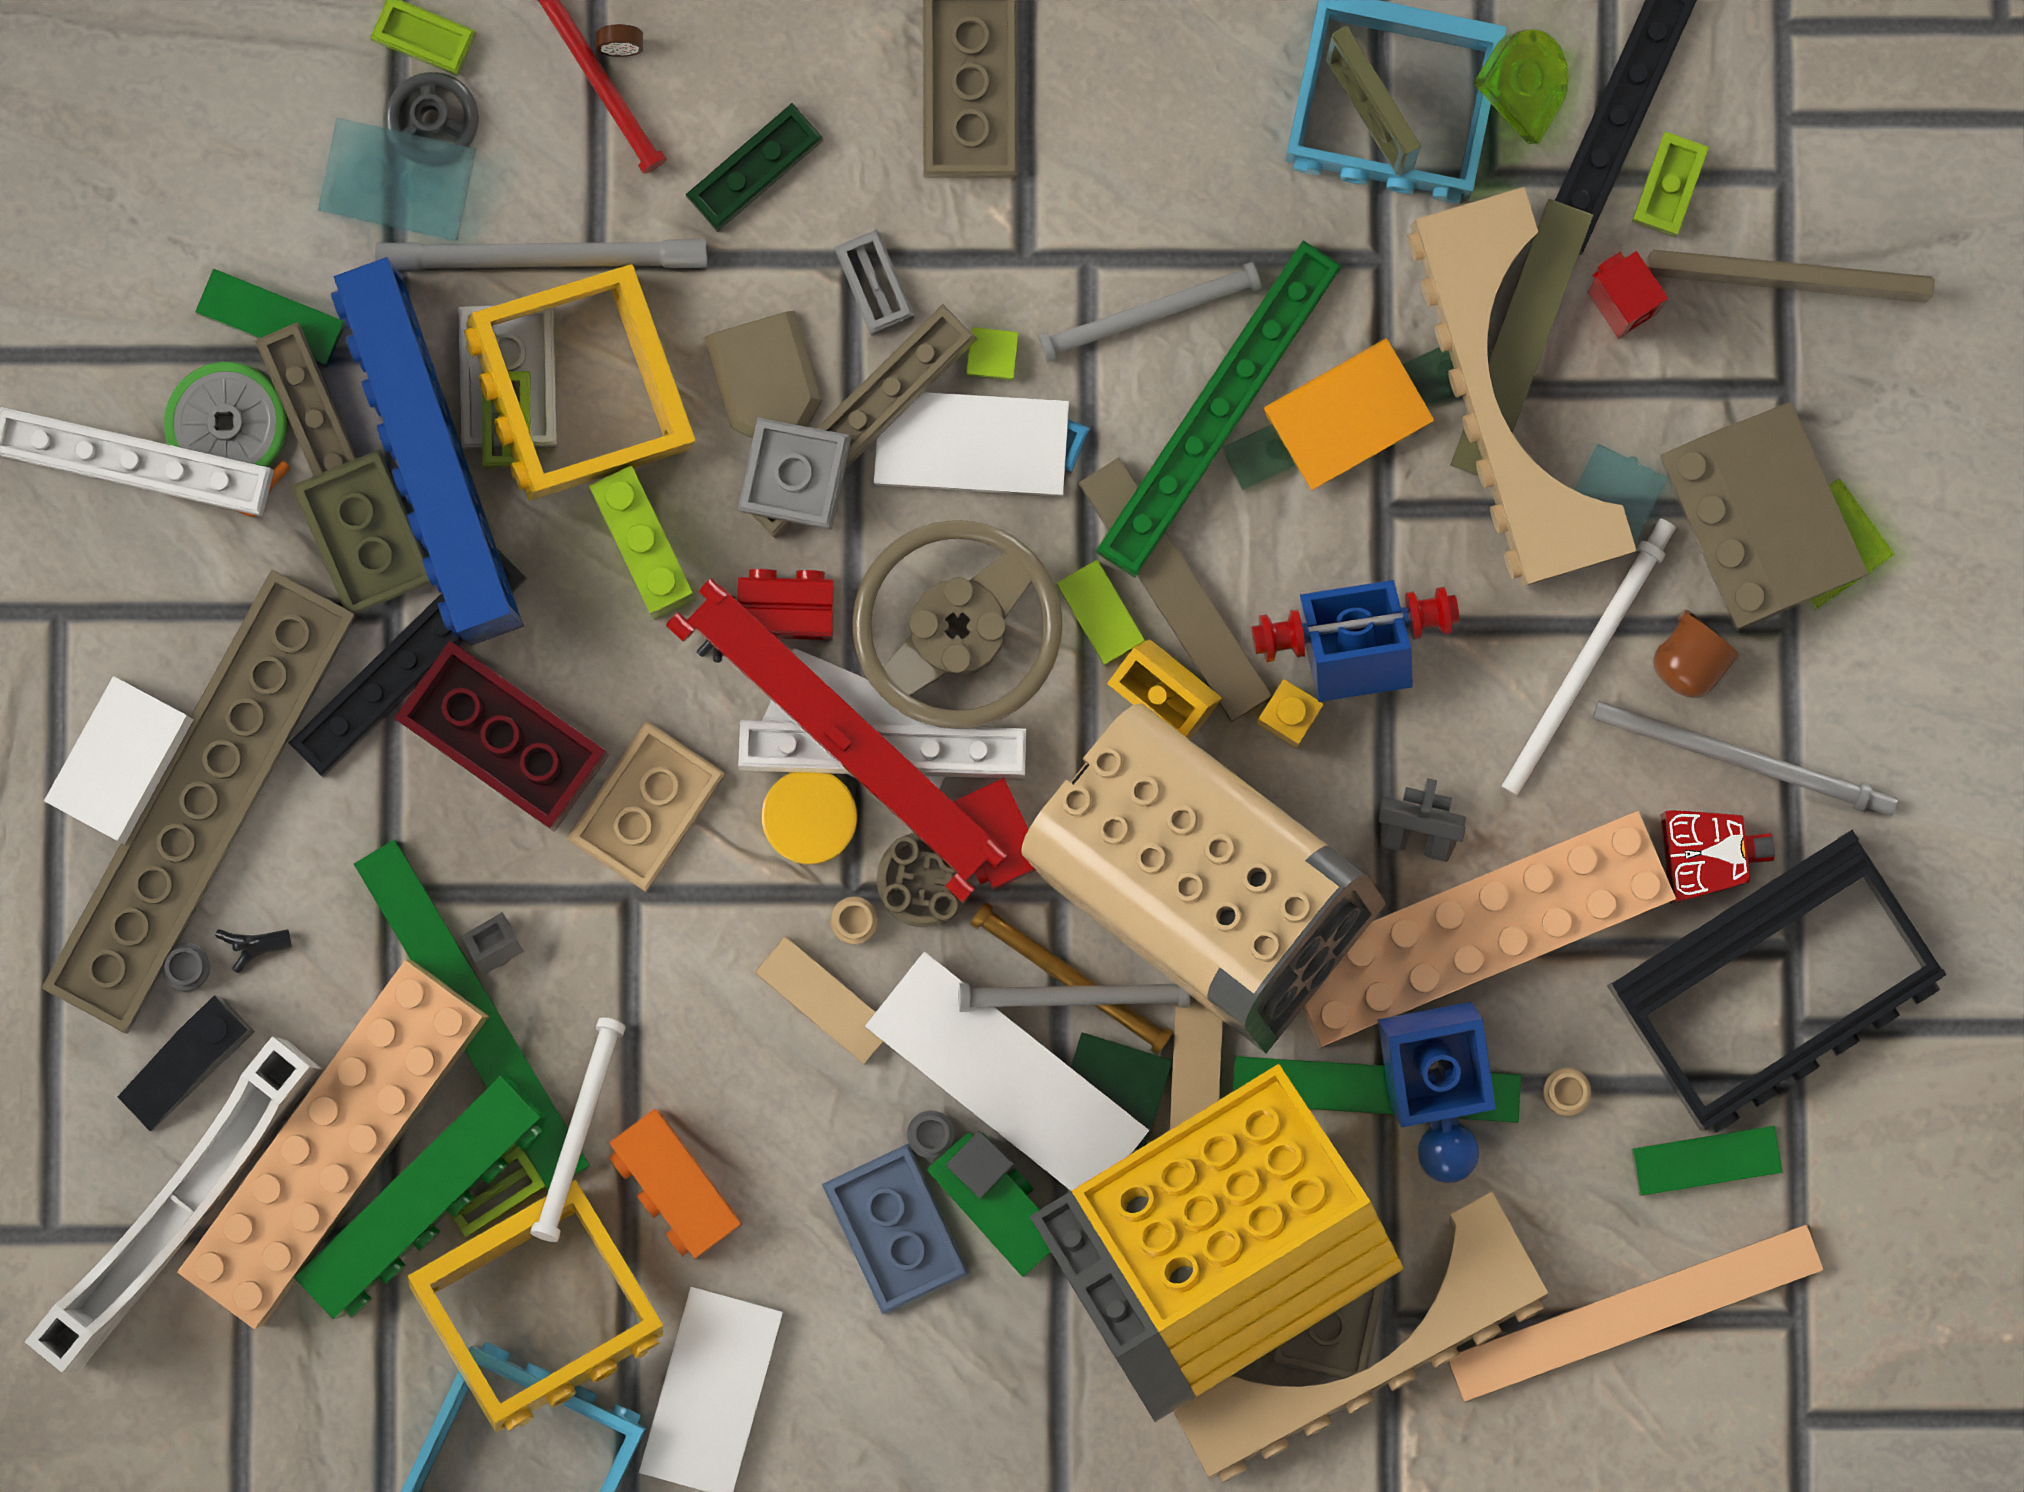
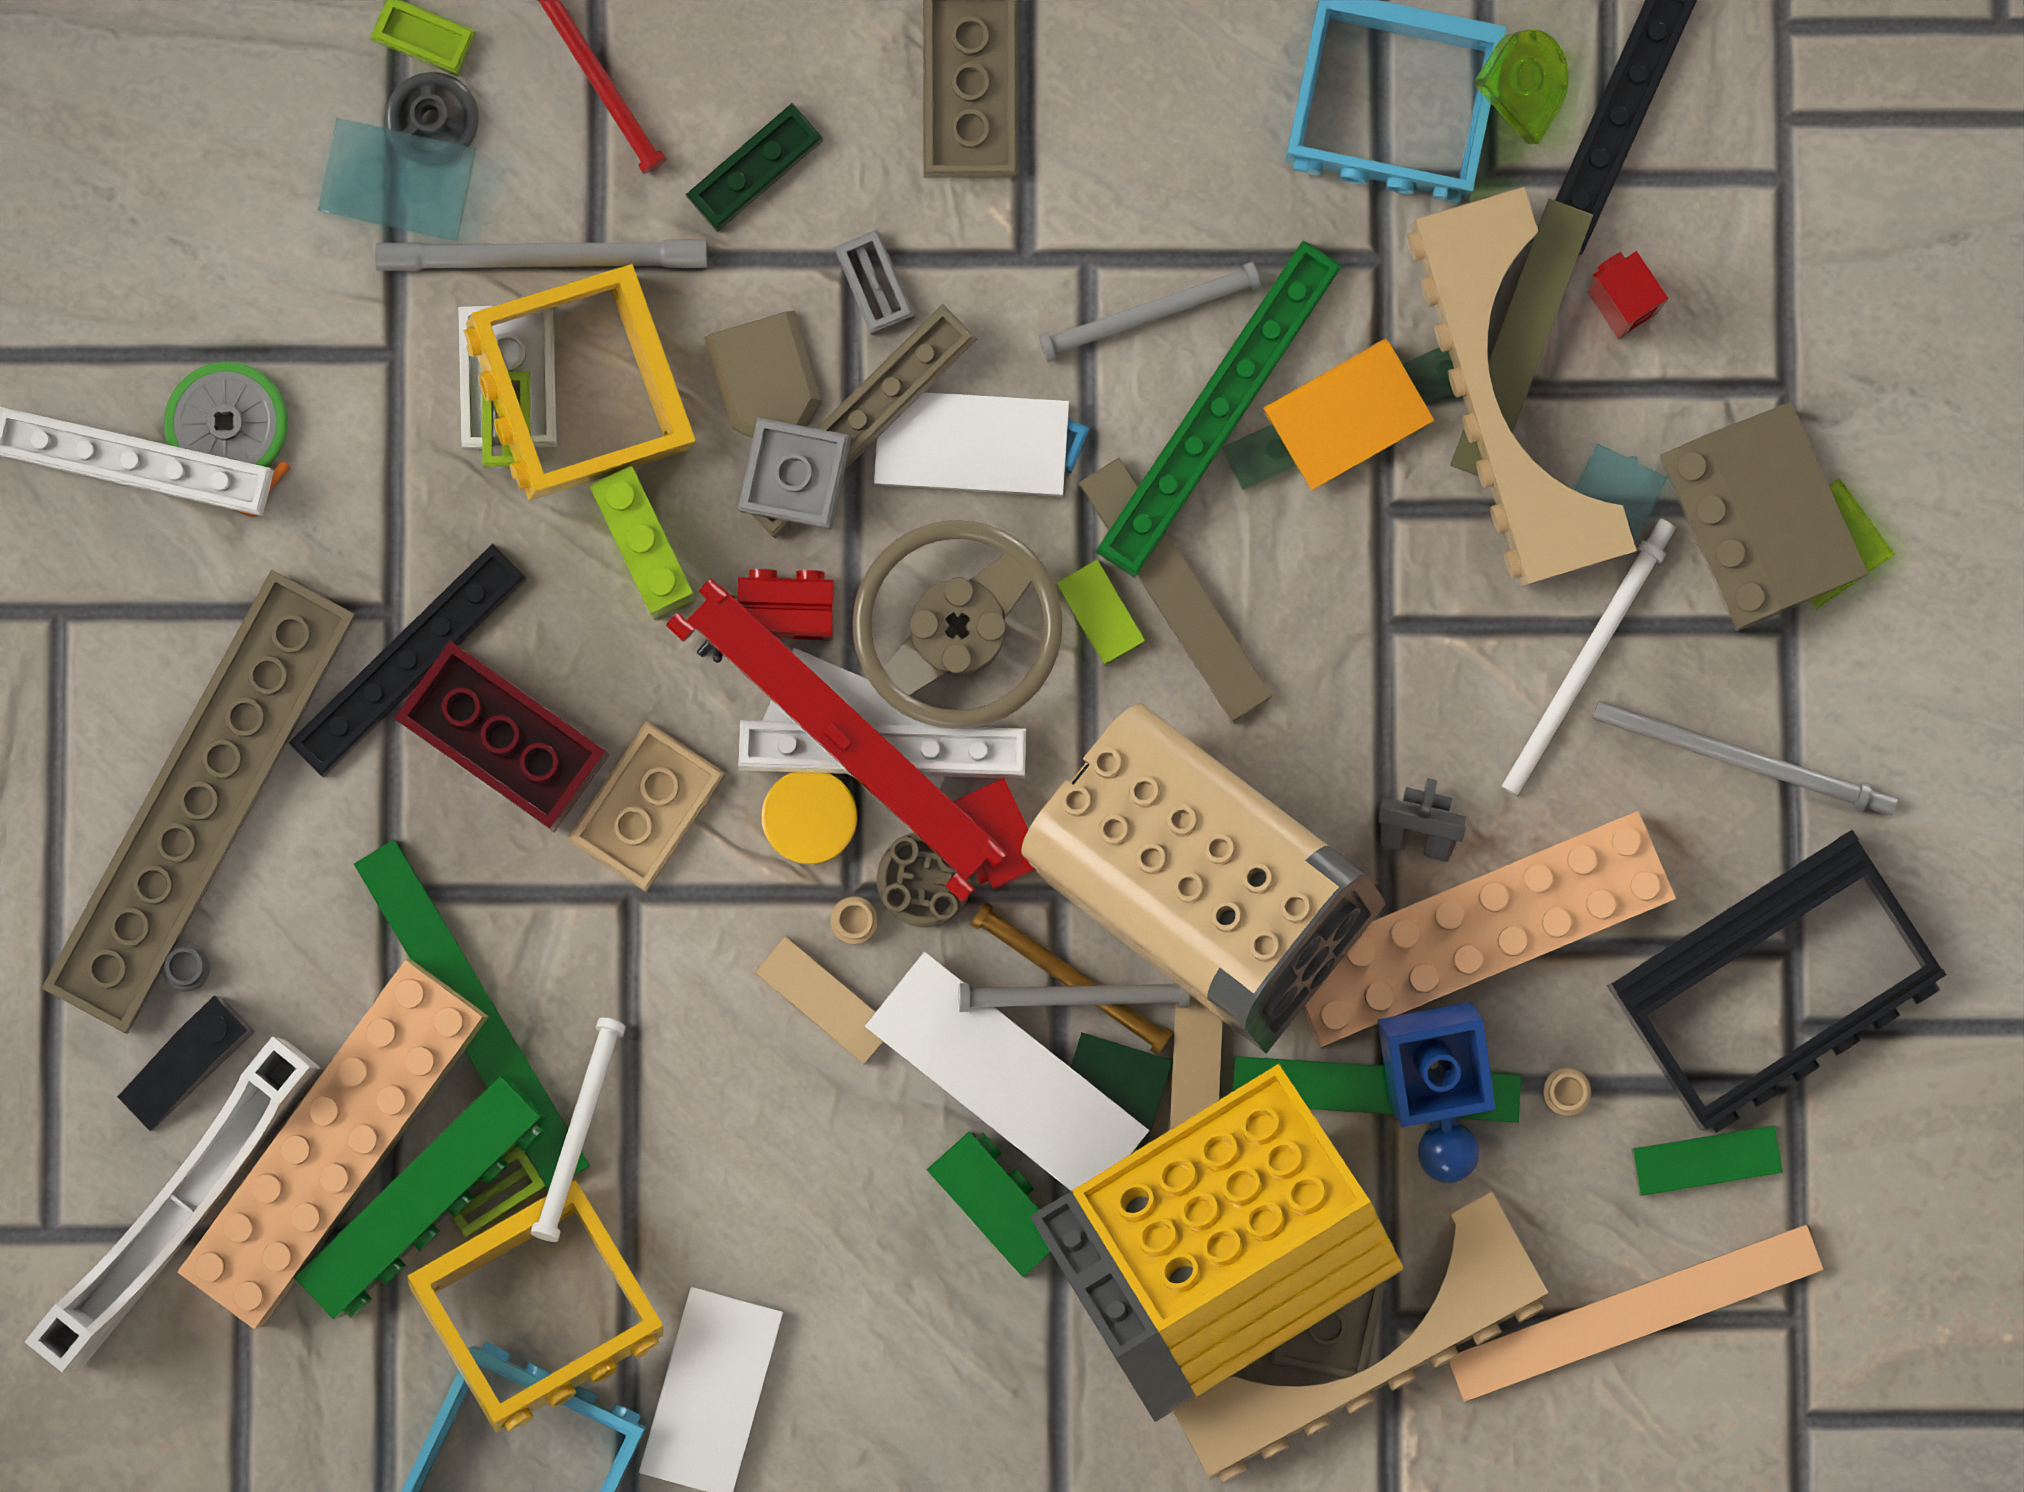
(118, 760): white tile -> none
(254, 945): black bar -> none
(264, 312): green tile -> none
(306, 399): dark tan tile -> none
(362, 532): olive tile -> none
(428, 452): blue brick -> none
(492, 943): flat silver plate -> none
(619, 40): reddish brown tile -> none
(673, 1185): orange brick -> none
(895, 1228): sand blue tile -> none
(930, 1134): flat silver plate -> none
(979, 1164): dark grey tile -> none
(993, 354): lime tile -> none
(1165, 688): yellow brick -> none
(1289, 713): yellow brick -> none
(1356, 636): blue brick -> none
(1372, 101): olive tile -> none
(1670, 184): lime plate -> none
(1693, 658): dark orange helmet -> none
(1709, 852): red torso -> none
(1790, 276): dark tan tile -> none

